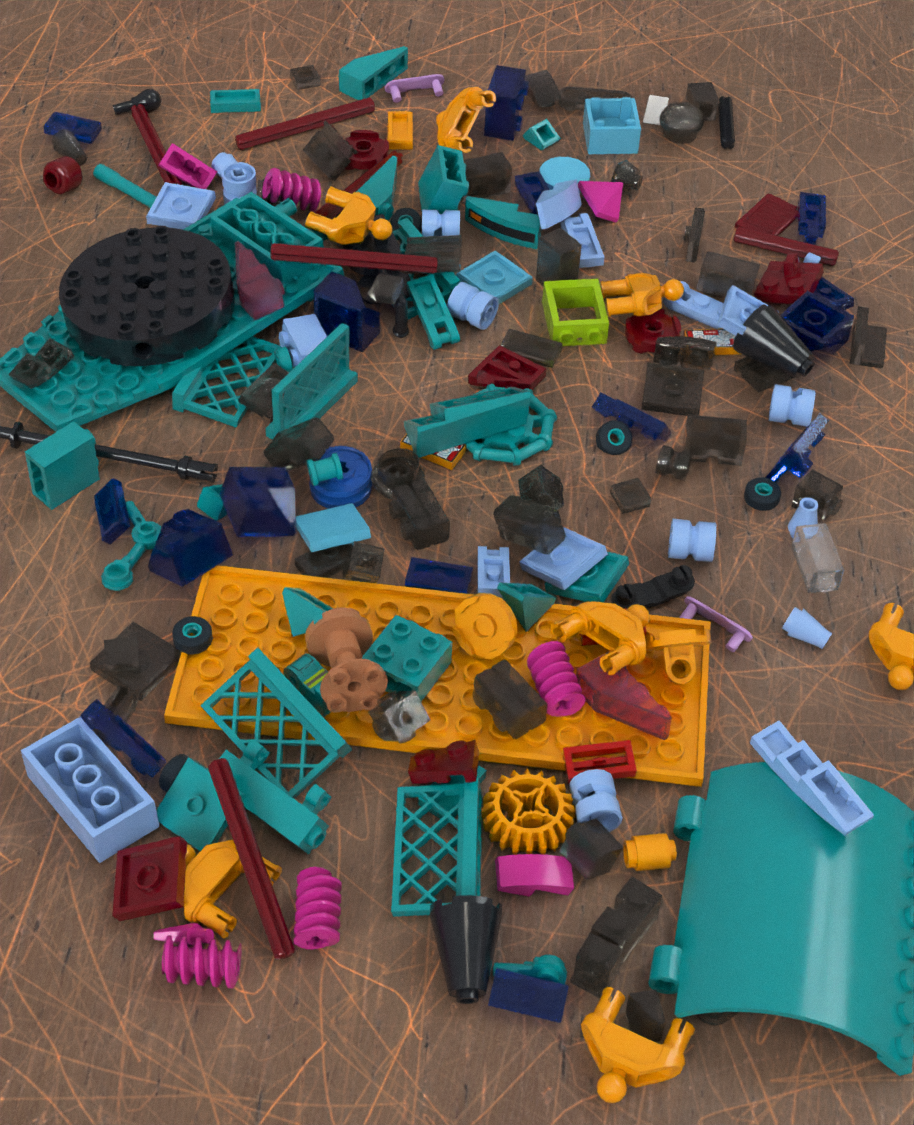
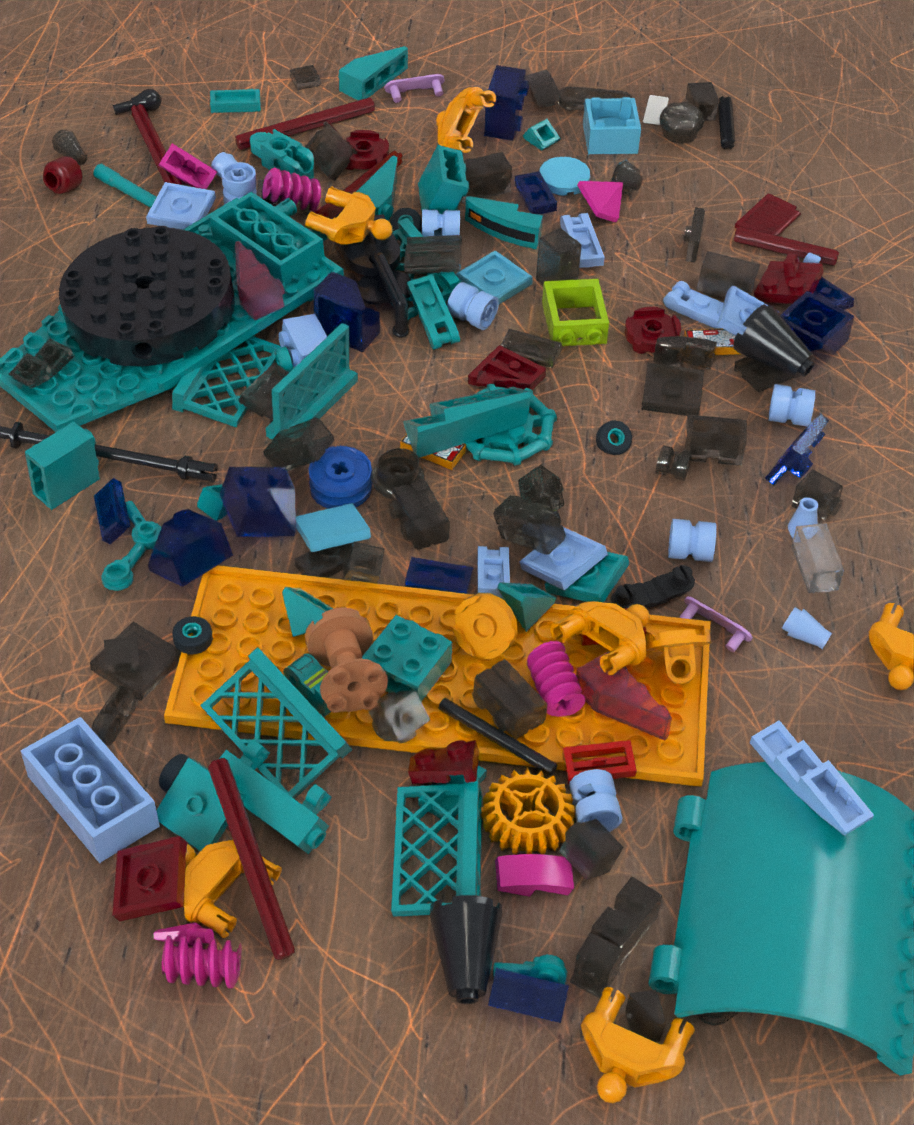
(84, 129): clear blue plate -> none
(124, 737): clear blue hinge -> none
(282, 153): none -> teal piece
(317, 909): dark pink piece -> none
(324, 469): teal bush -> none
(353, 258): dark red axle -> none
(386, 289): clear smoke tile -> none
(400, 130): light orange tile -> none
(498, 736): none -> black bar
(558, 203): light blue slope -> none
(630, 495): clear smoke plate -> none
(631, 416): clear blue hinge -> none
(642, 294): light orange connector -> none
(649, 852): light orange brick -> none
(762, 501): black wheel -> none
(811, 216): clear blue hinge -> none
(867, 341): clear smoke panel -> none

